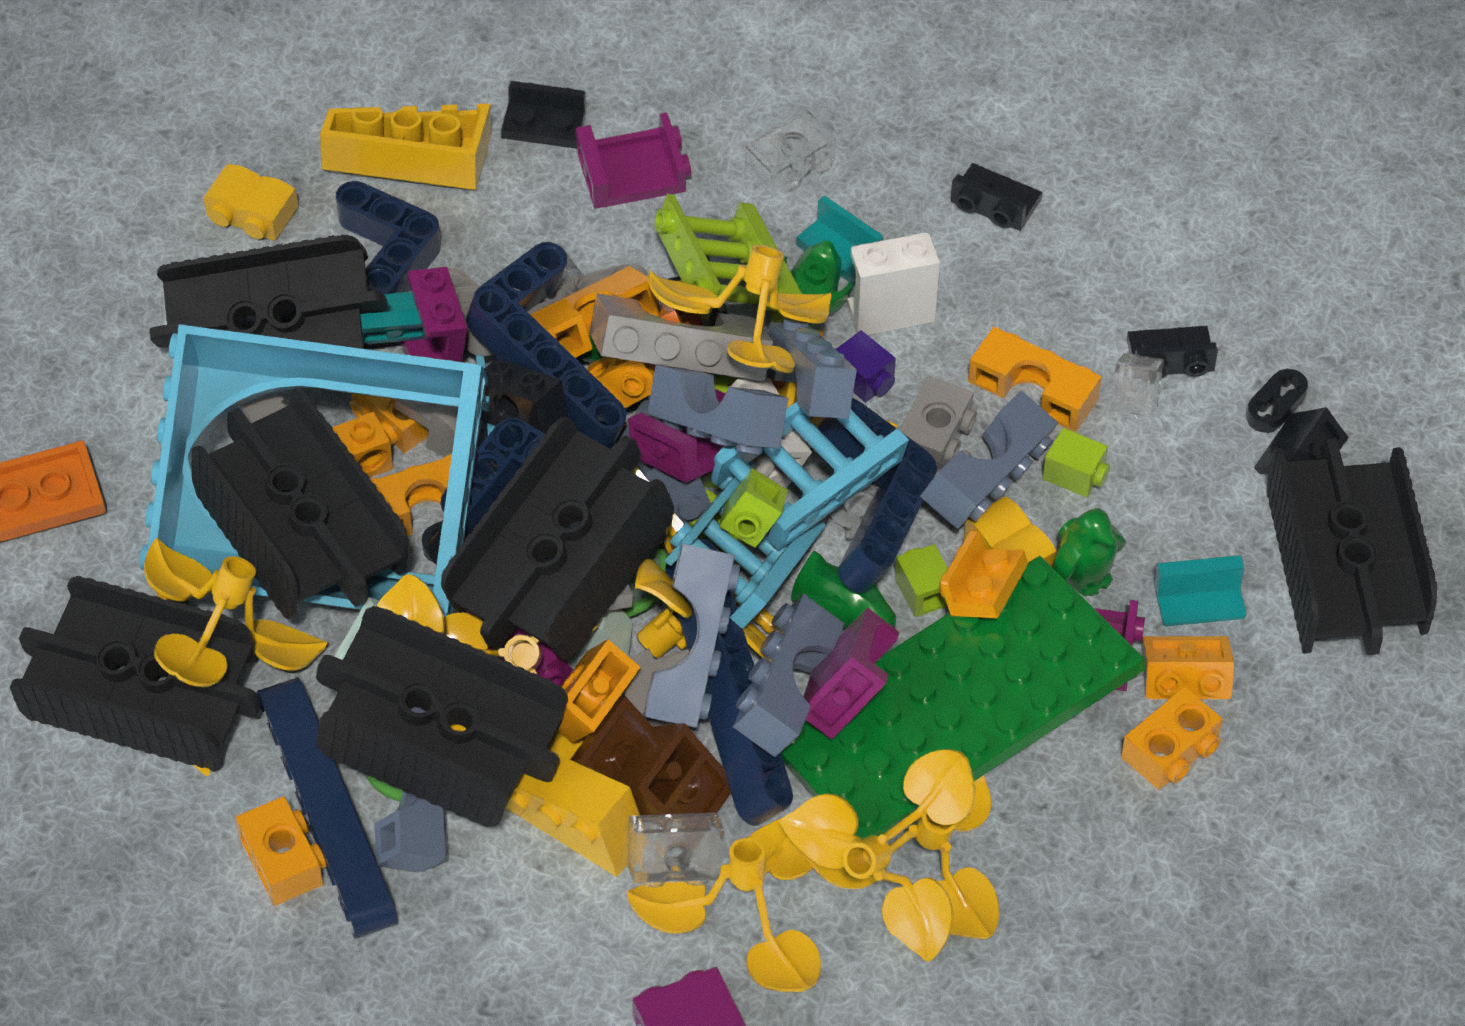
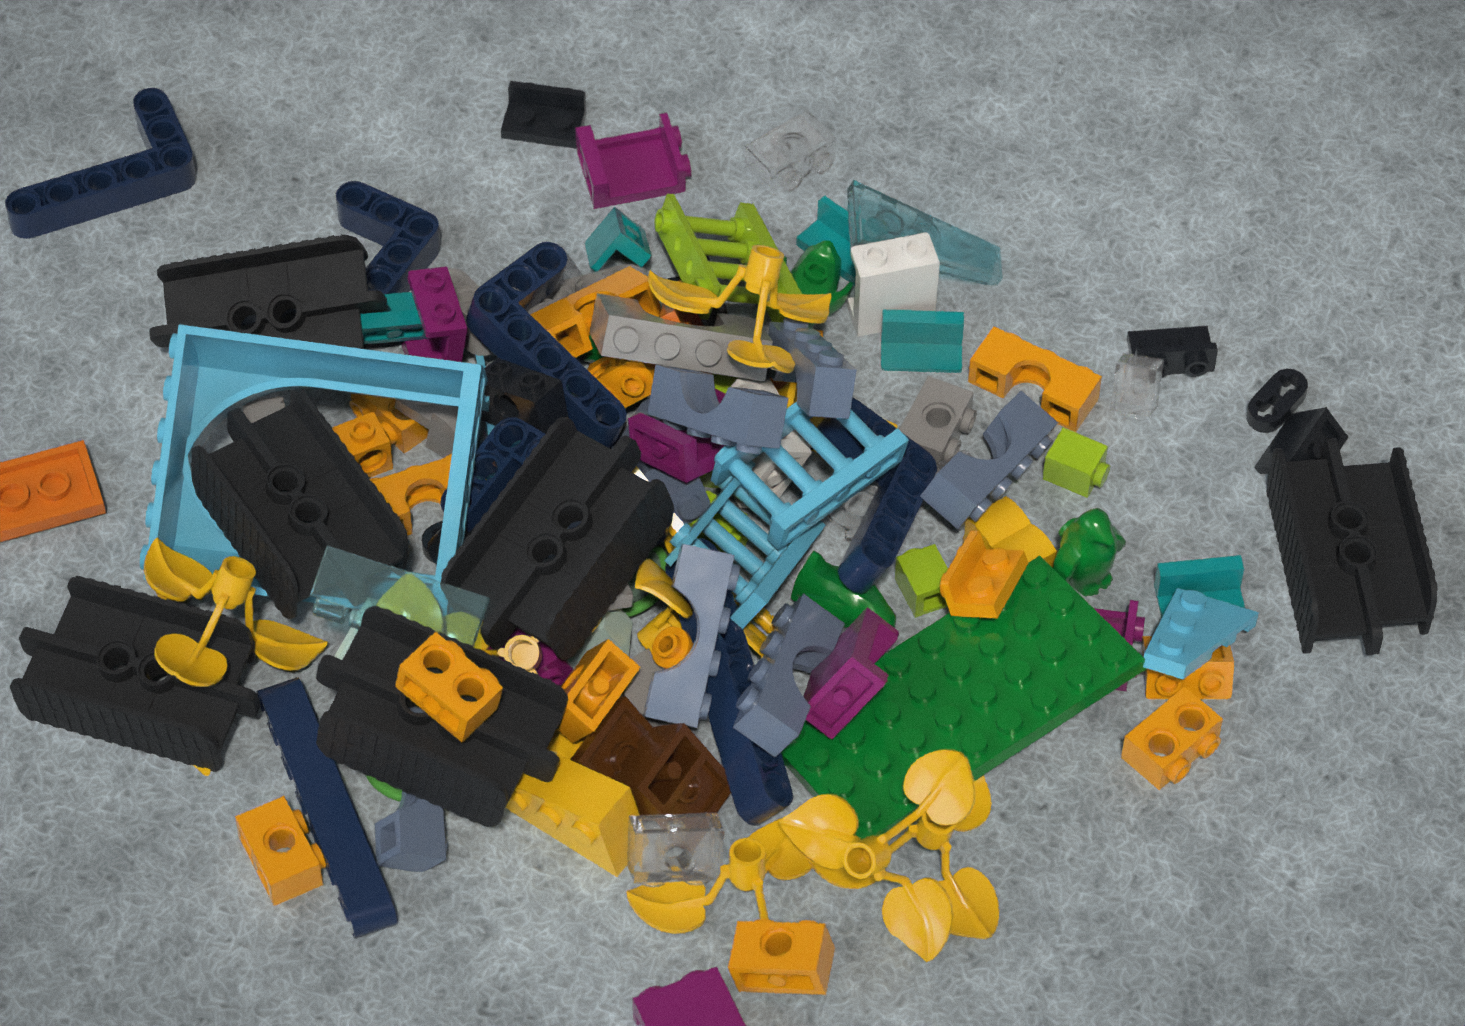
(113, 185): none -> dark blue beam
(250, 202): yellow brick -> none
(359, 583): none -> clear light blue windscreen
(408, 144): yellow wedge -> none
(441, 692): none -> light orange brick
(617, 233): none -> teal panel
(665, 639): none -> light orange plate
(753, 508): lime brick -> none
(800, 970): none -> light orange brick
(873, 365): dark purple brick -> none
(880, 218): none -> clear light blue wing
(922, 341): none -> teal panel
(995, 197): black bracket -> none
(1192, 631): none -> medium azure wing

